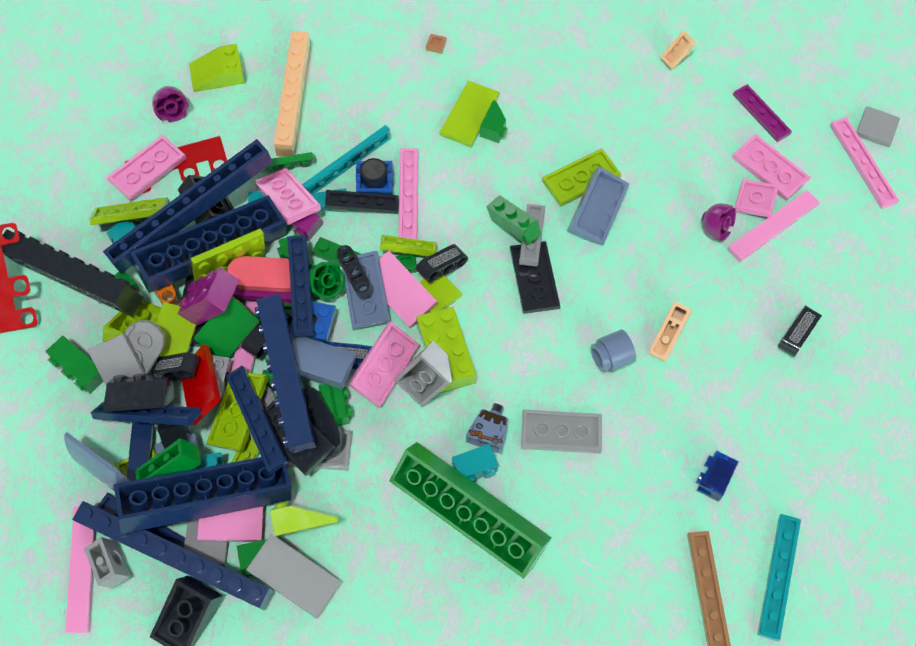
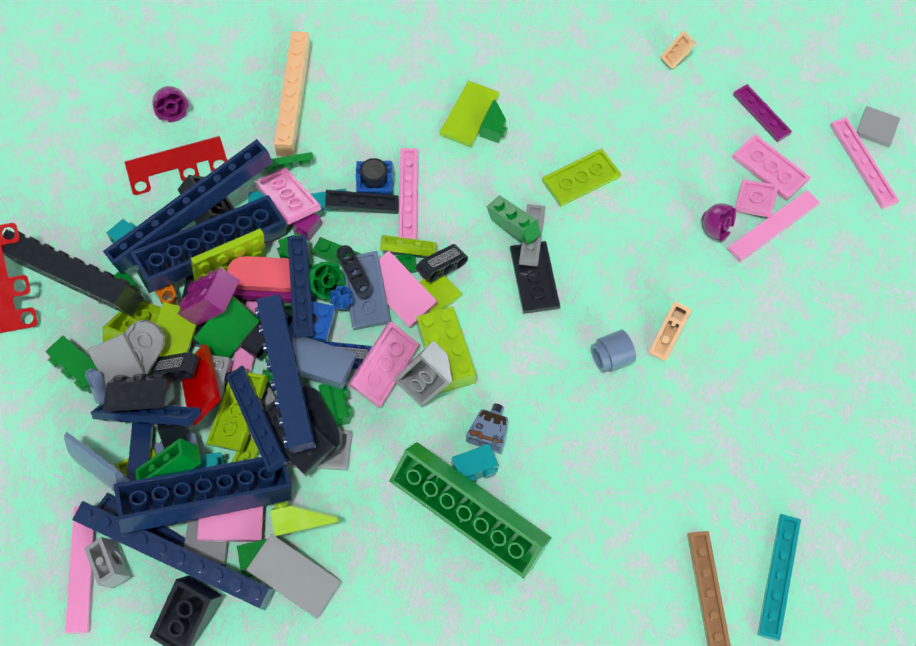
(96, 384): none -> sand blue bar
(127, 211): lime tile -> none
(146, 168): bright pink tile -> none
(217, 69): lime slope -> none
(341, 297): none -> blue gear
(347, 160): teal tile -> none
(436, 43): nougat tile -> none
(561, 431): light grey tile -> none
(598, 206): sand blue slope -> none
(717, 475): clear blue brick -> none
(799, 331): black beam -> none

